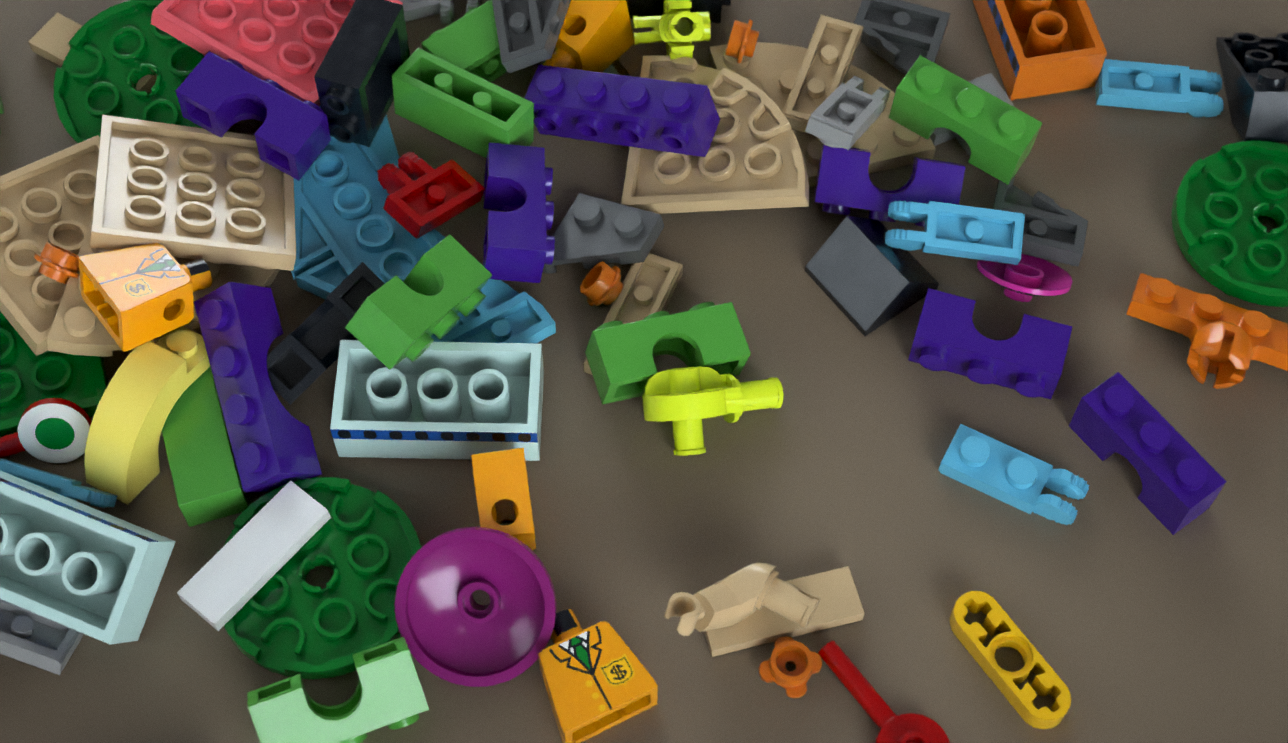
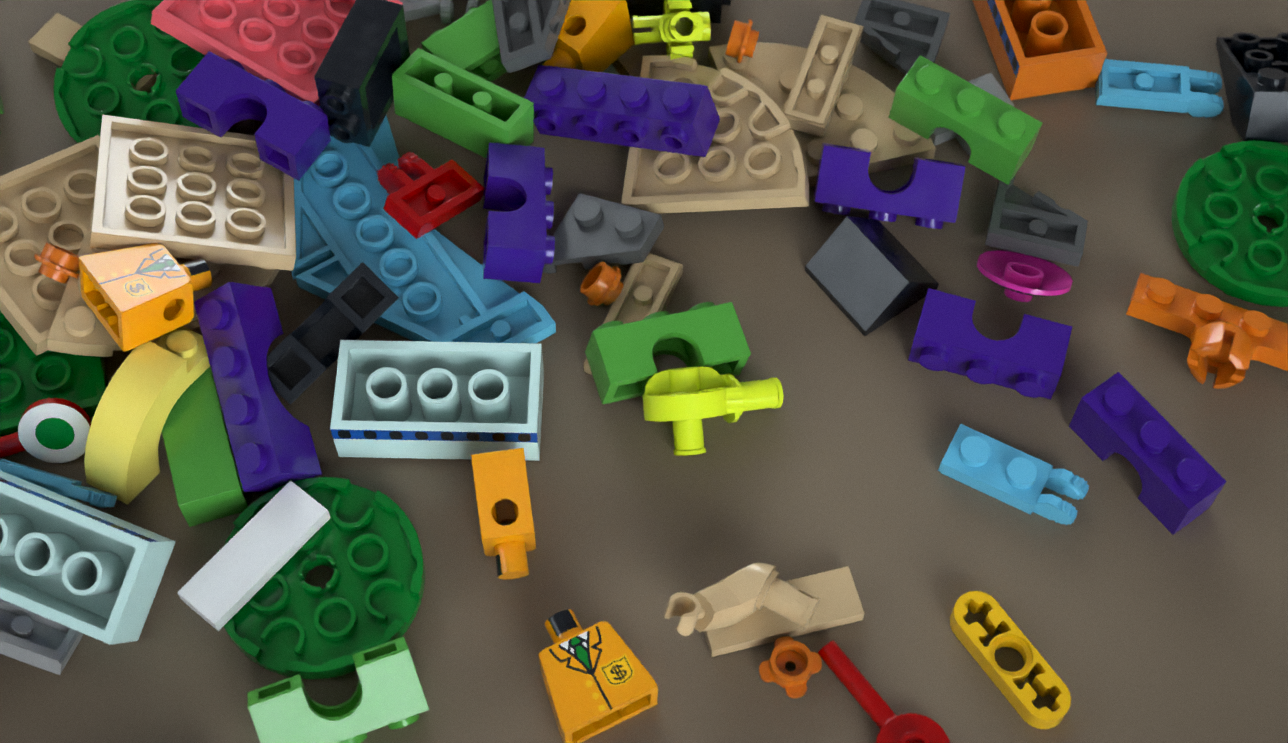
(406, 313): bright green arch -> none
(470, 640): magenta dish -> none
(847, 114): light grey hinge -> none
(958, 231): medium azure hinge -> none

